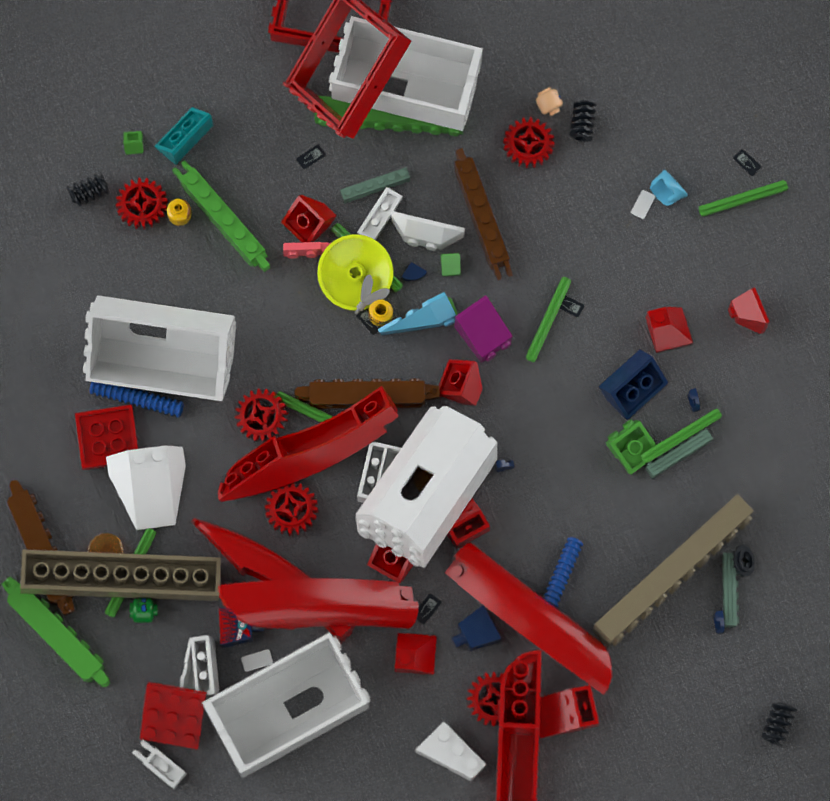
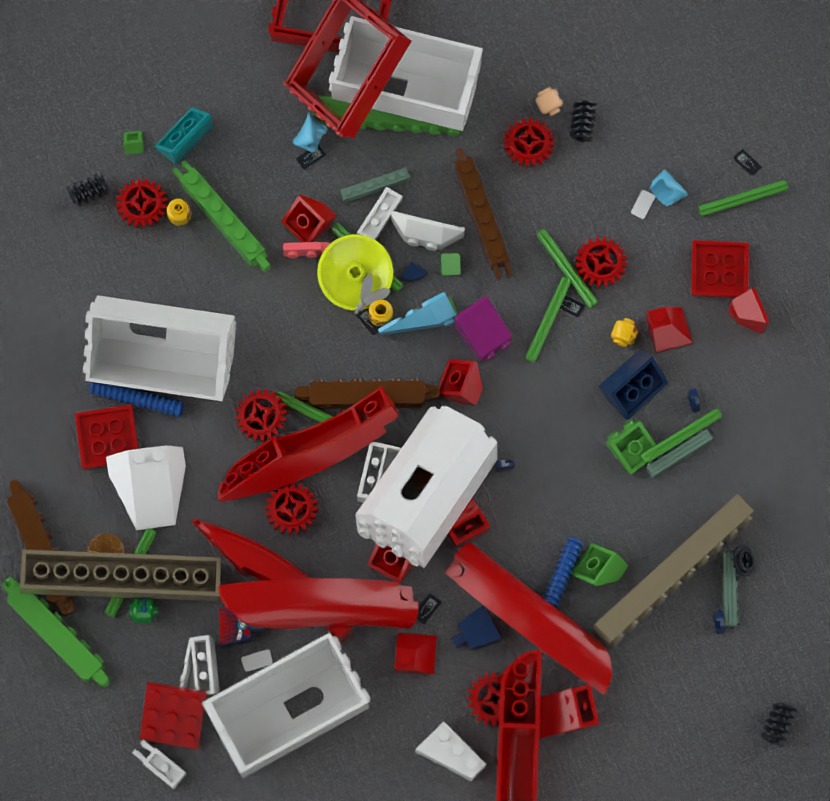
(310, 134): none -> medium azure hair
(567, 268): none -> bright green axle
(599, 566): none -> bright green slope
(607, 265): none -> red gear
(624, 332): none -> yellow head
(719, 268): none -> red plate

